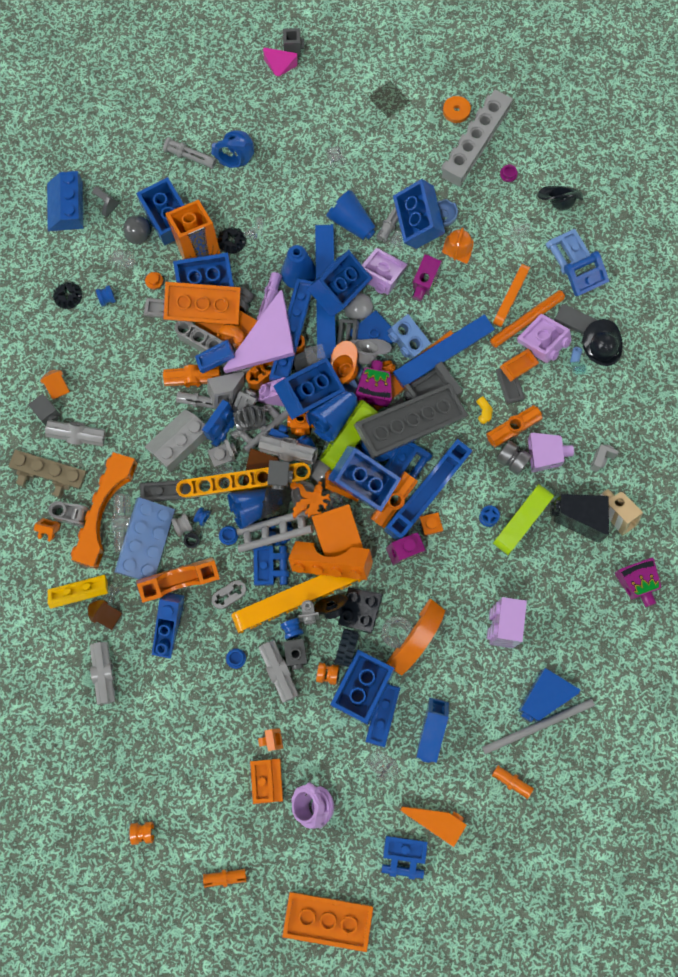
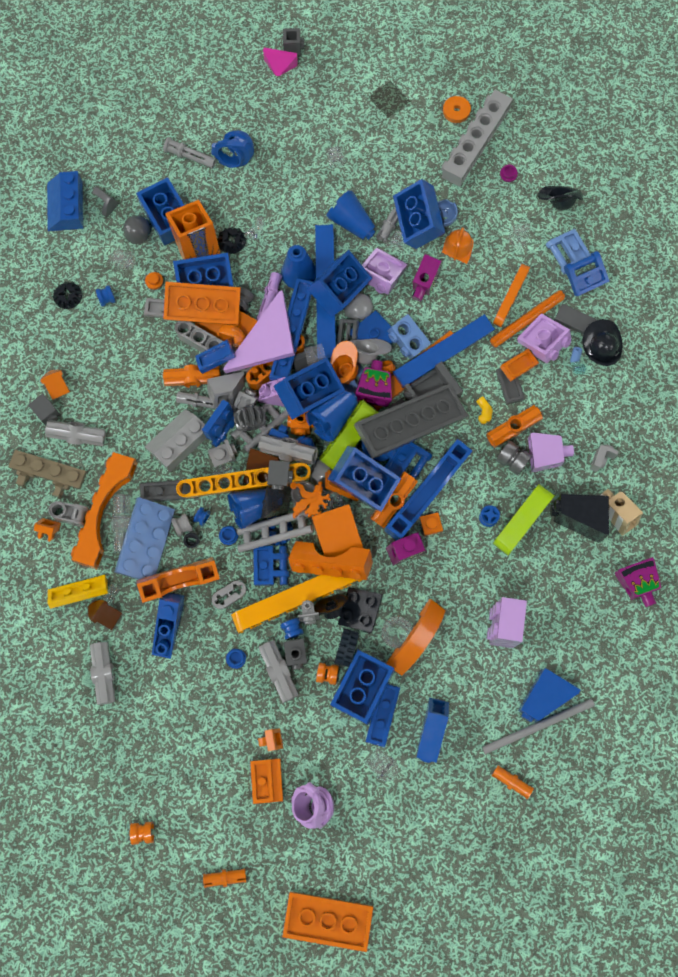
(404, 850): blue plate -> none
(441, 823): orange slope -> none

